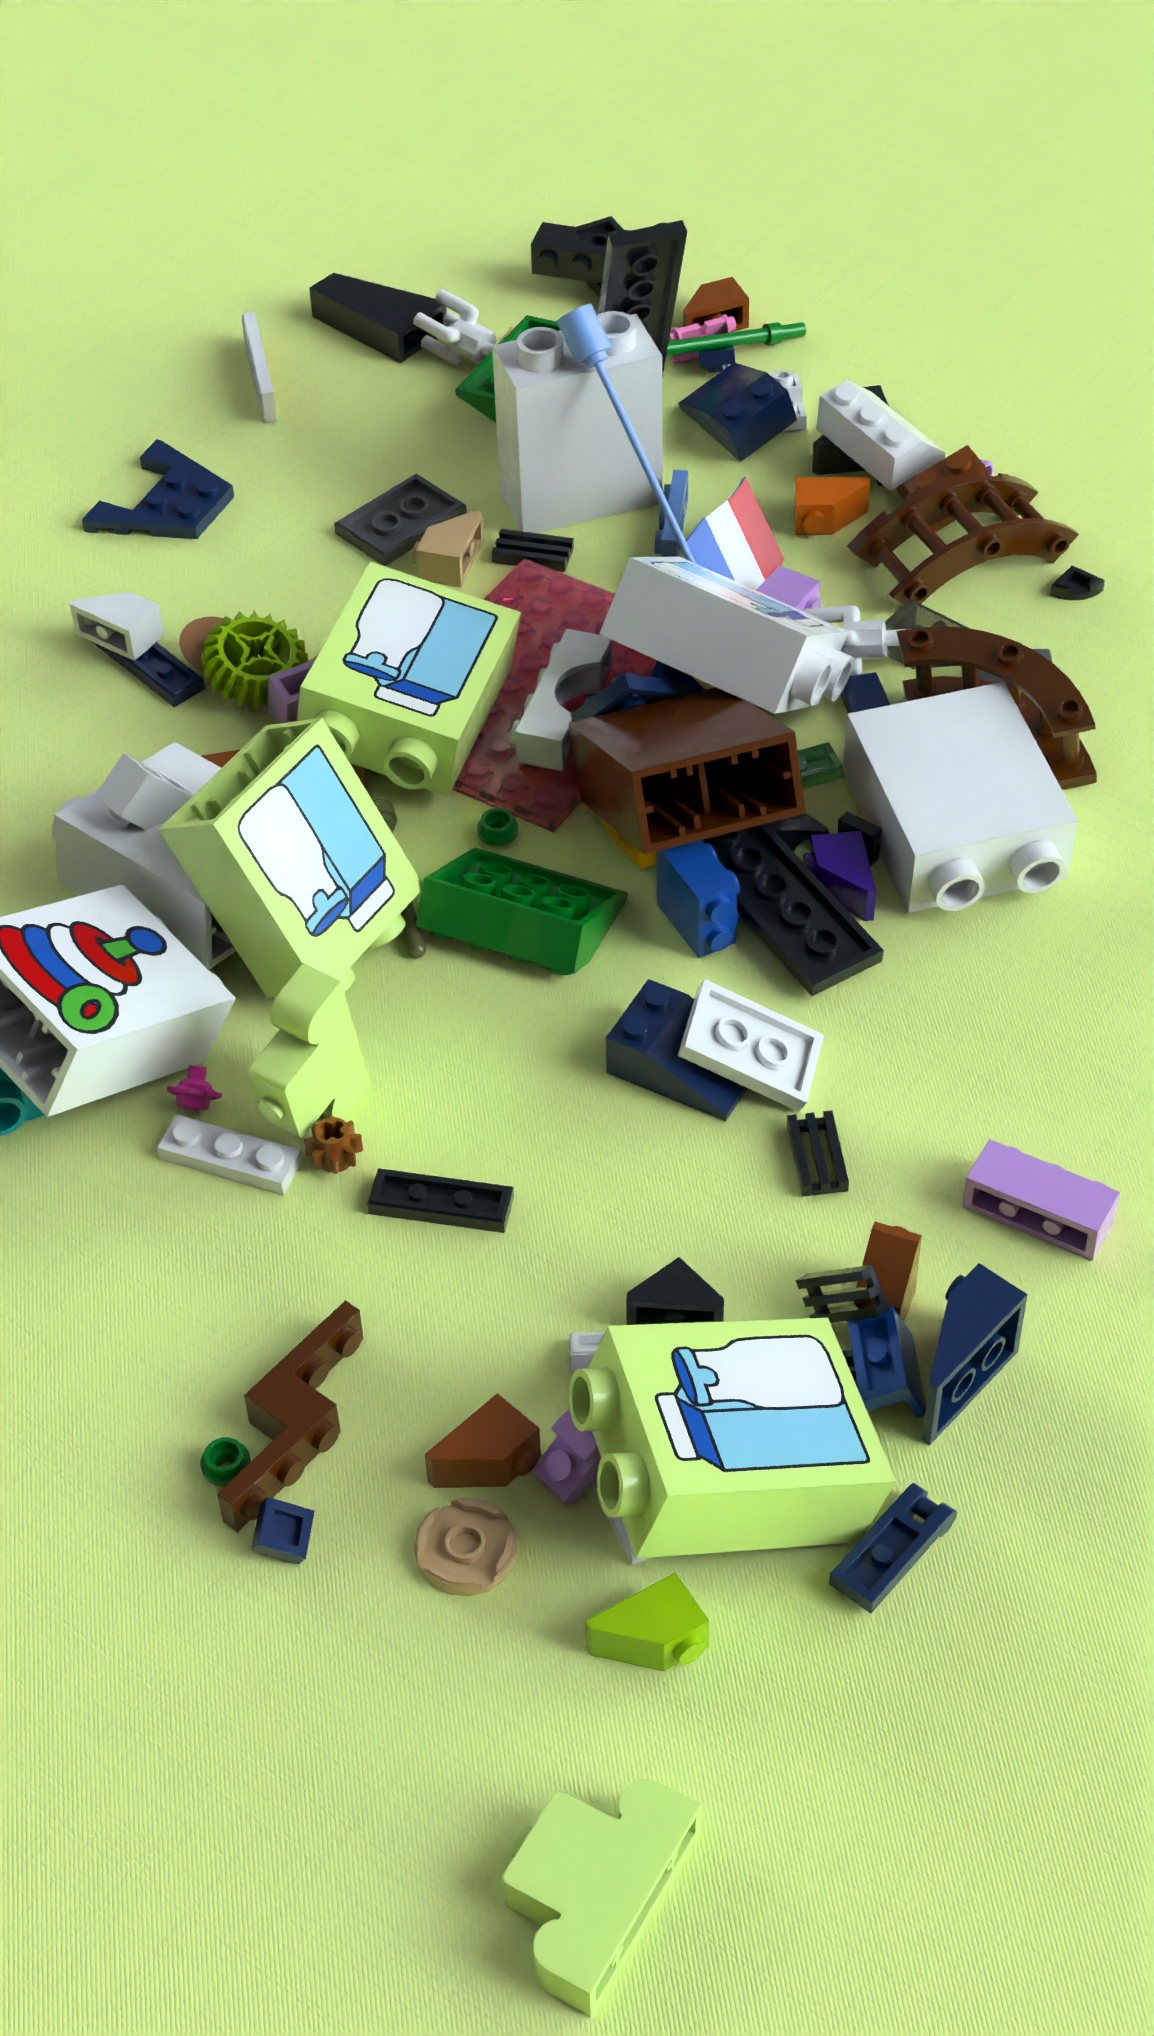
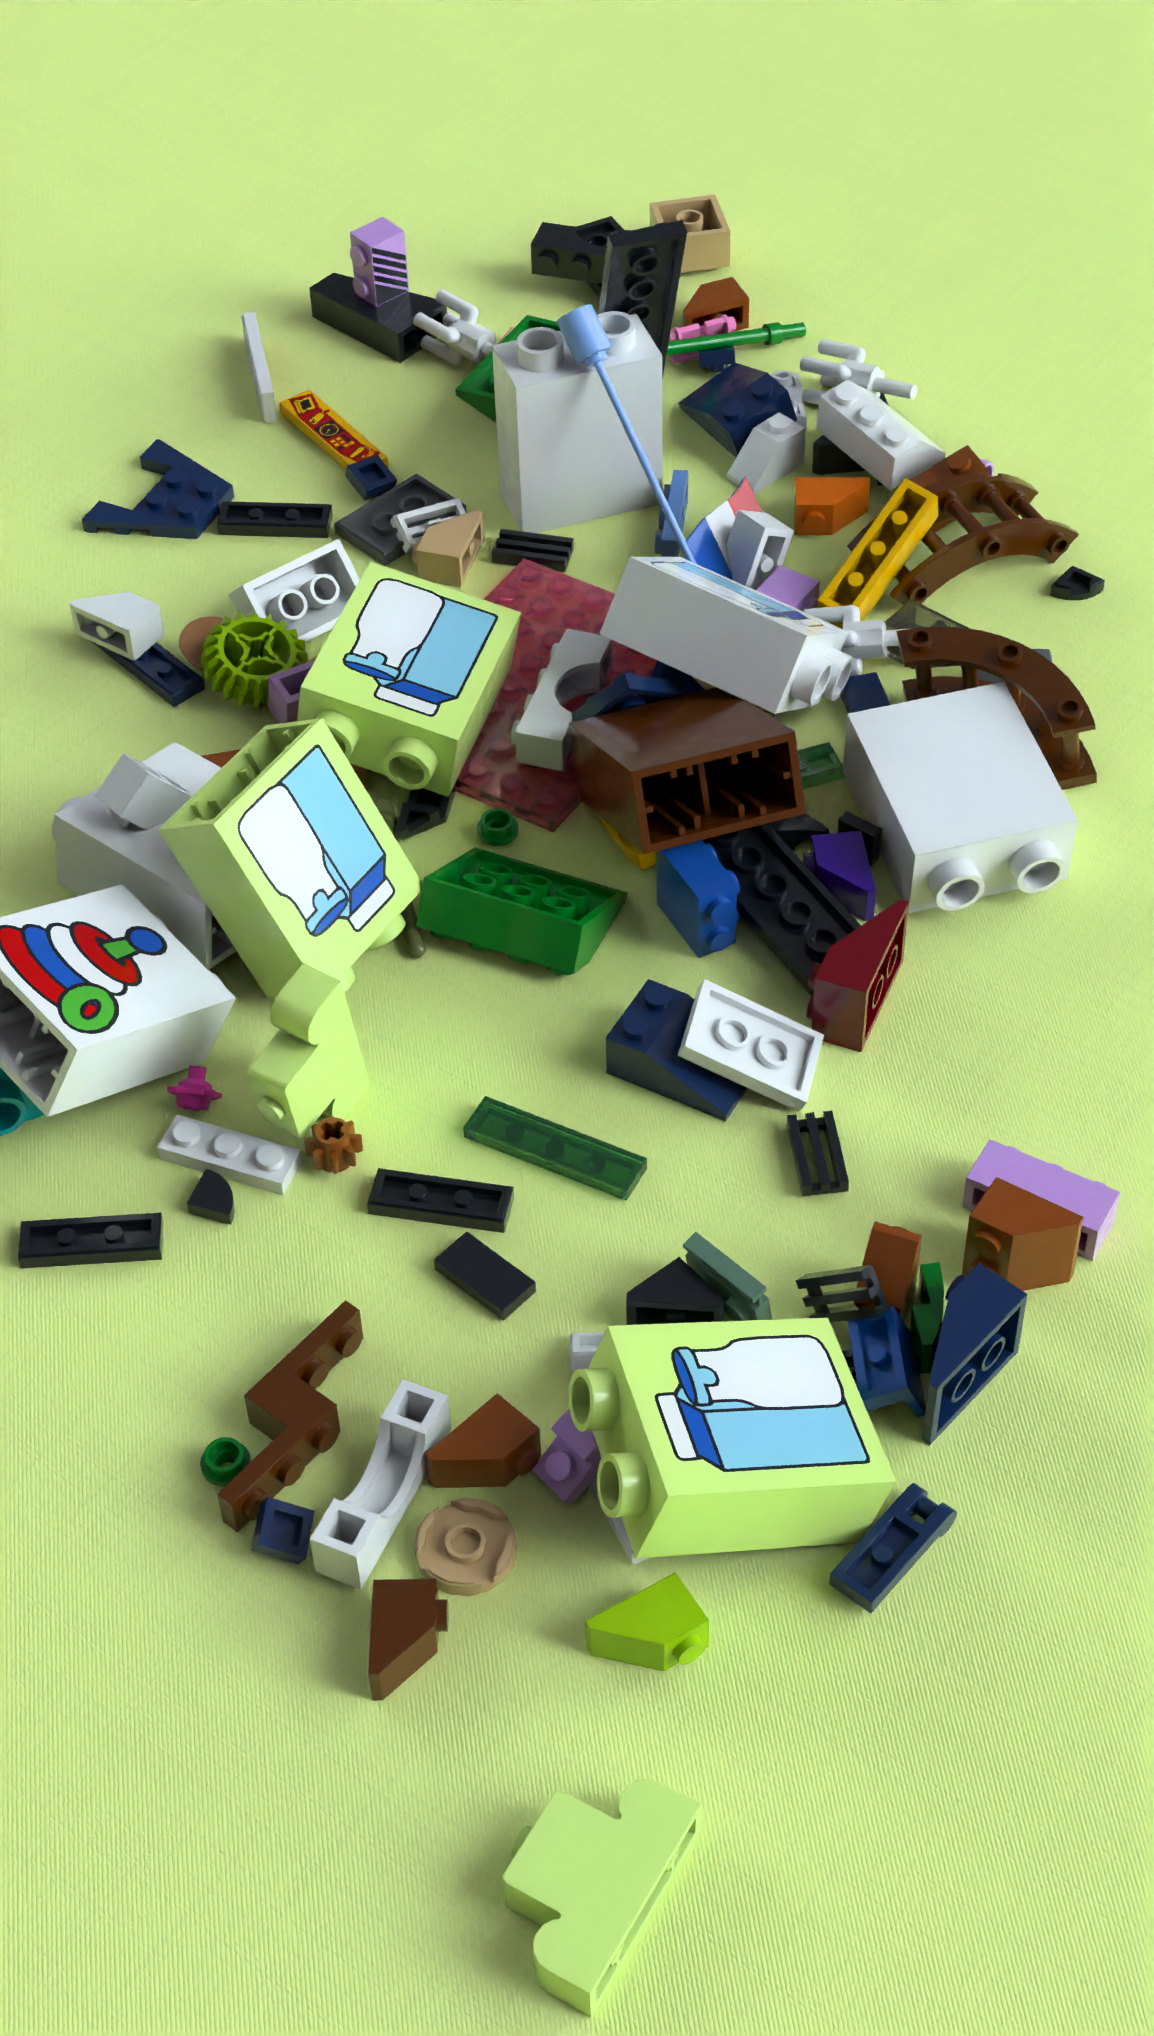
(91, 1240): none -> black tile
(212, 1198): none -> black tile
(275, 519): none -> black tile
(303, 592): none -> white slope
(328, 429): none -> tile
(361, 1525): none -> white arch
(370, 477): none -> dark blue plate
(379, 261): none -> lavender brick
(401, 520): none -> white tile
(403, 1631): none -> reddish brown slope
(423, 811): none -> black slope
(485, 1275): none -> black tile
(555, 1148): none -> clear green tile
(707, 230): none -> tan brick
(741, 1291): none -> sand green plate
(756, 547): none -> white slope
(769, 453): none -> white slope
(852, 369): none -> white plant
(857, 978): none -> dark red slope
(882, 550): none -> yellow brick
(927, 1317): none -> green slope
(1022, 1237): none -> dark orange slope

